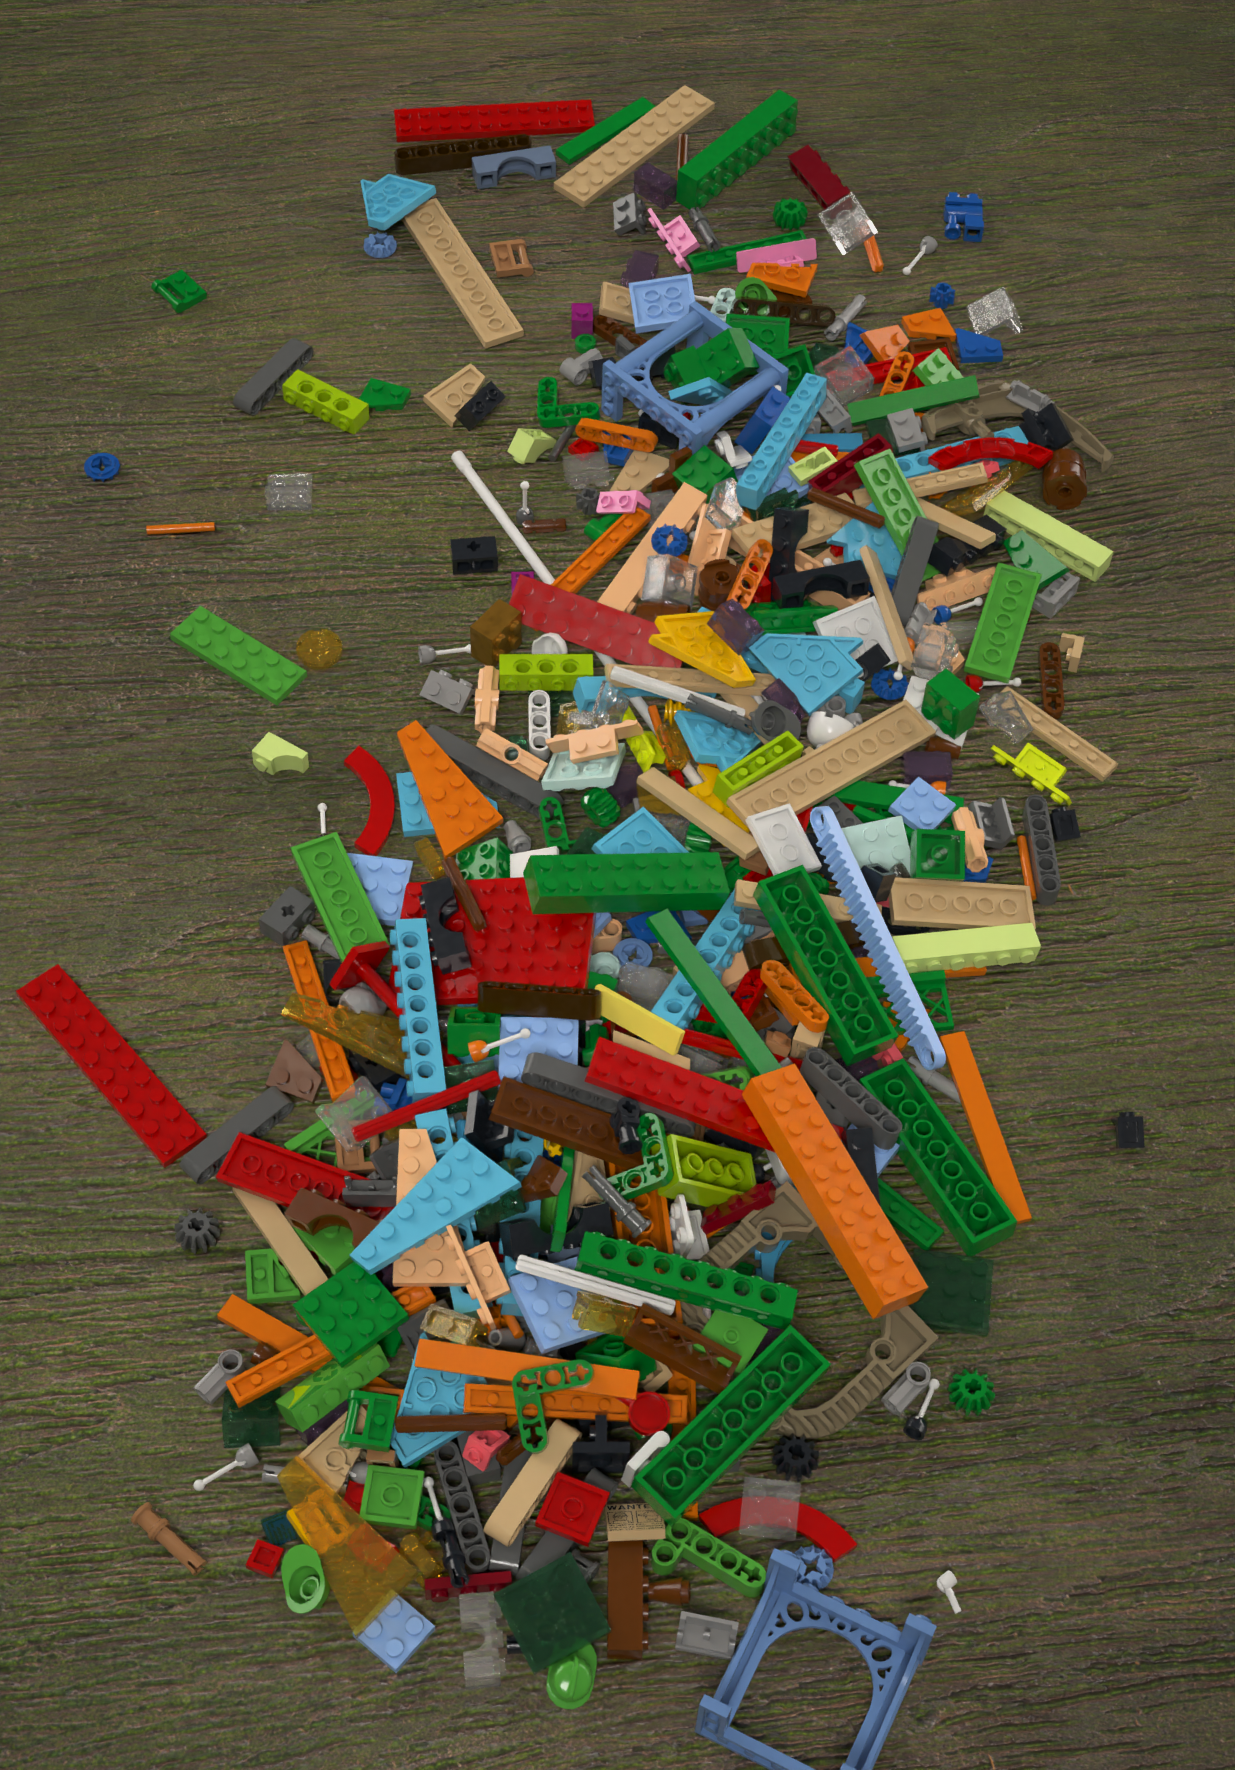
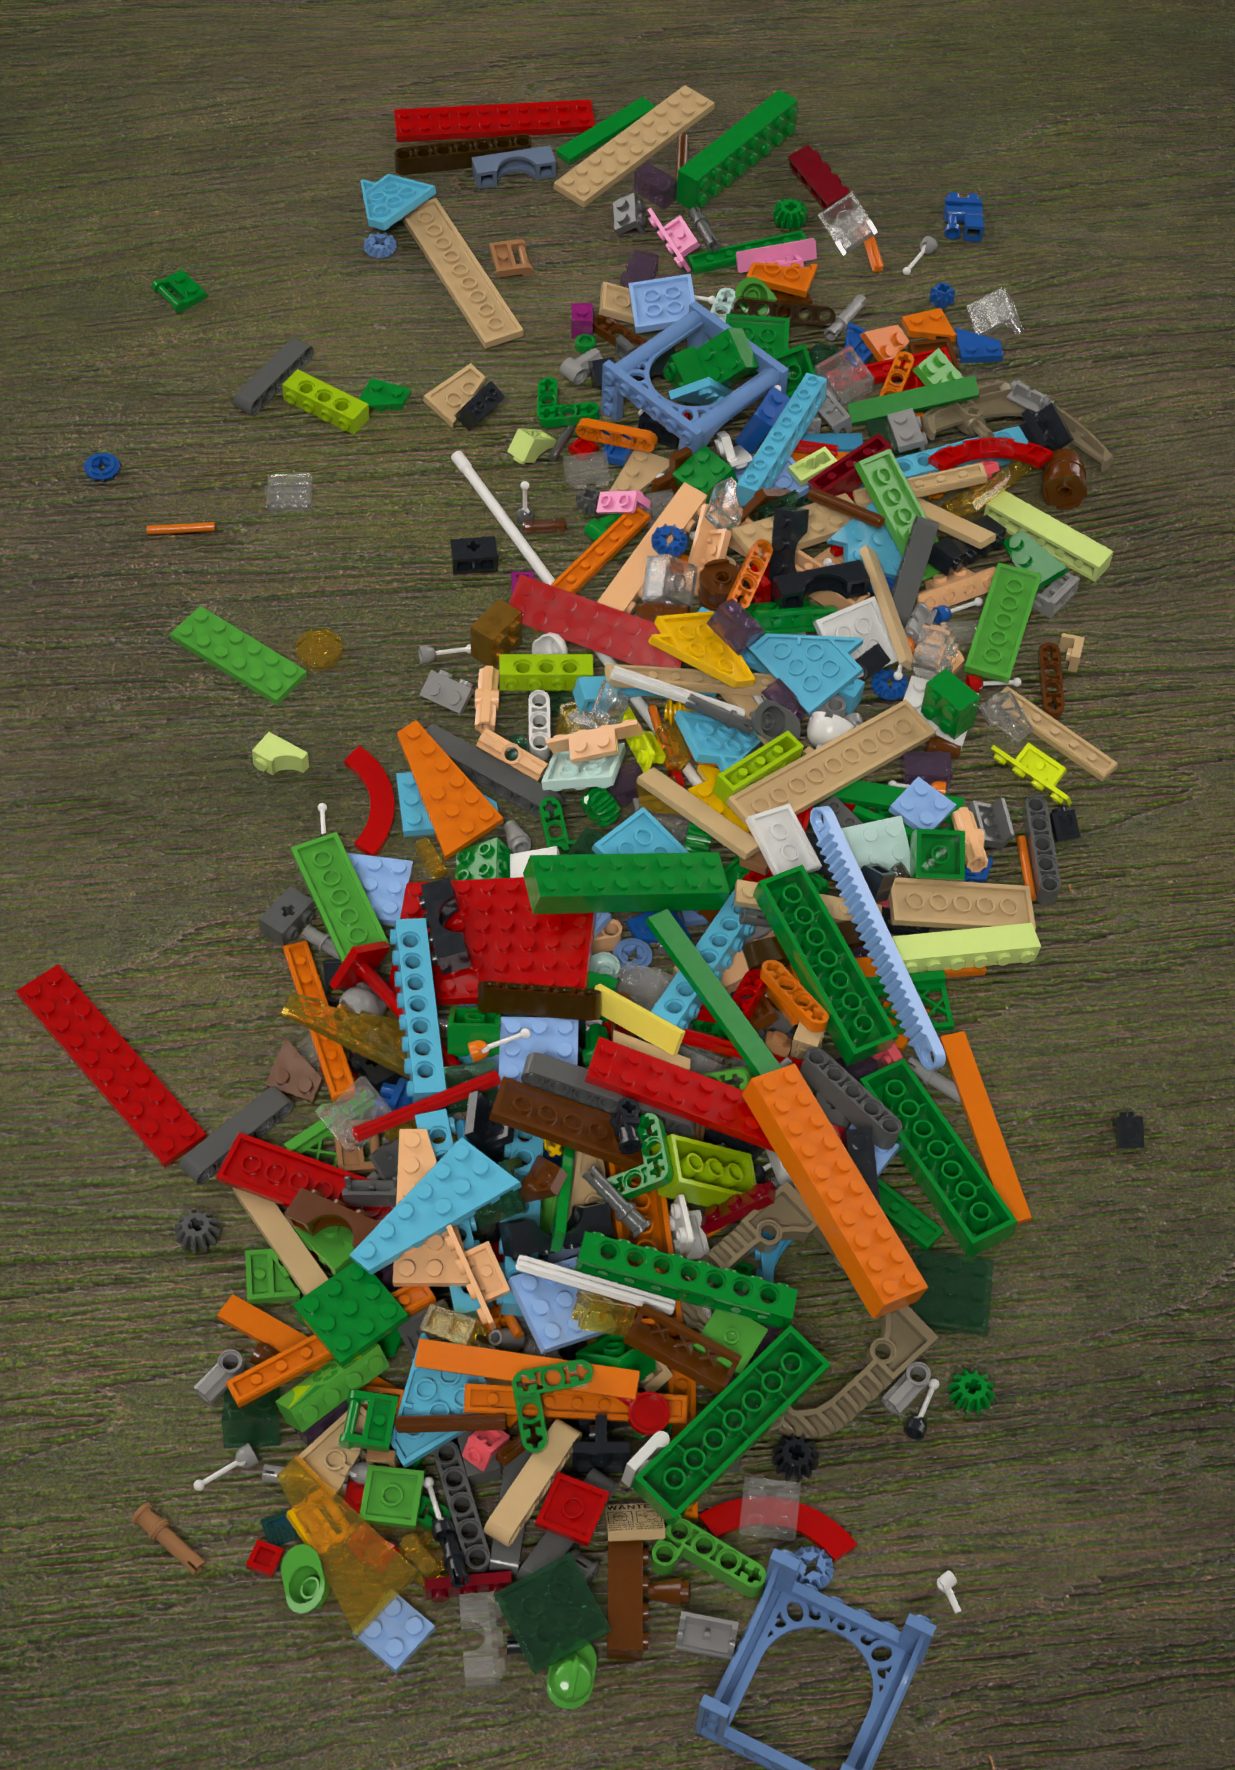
(464, 894): reddish brown axle -> none
(760, 498): none -> reddish brown wing

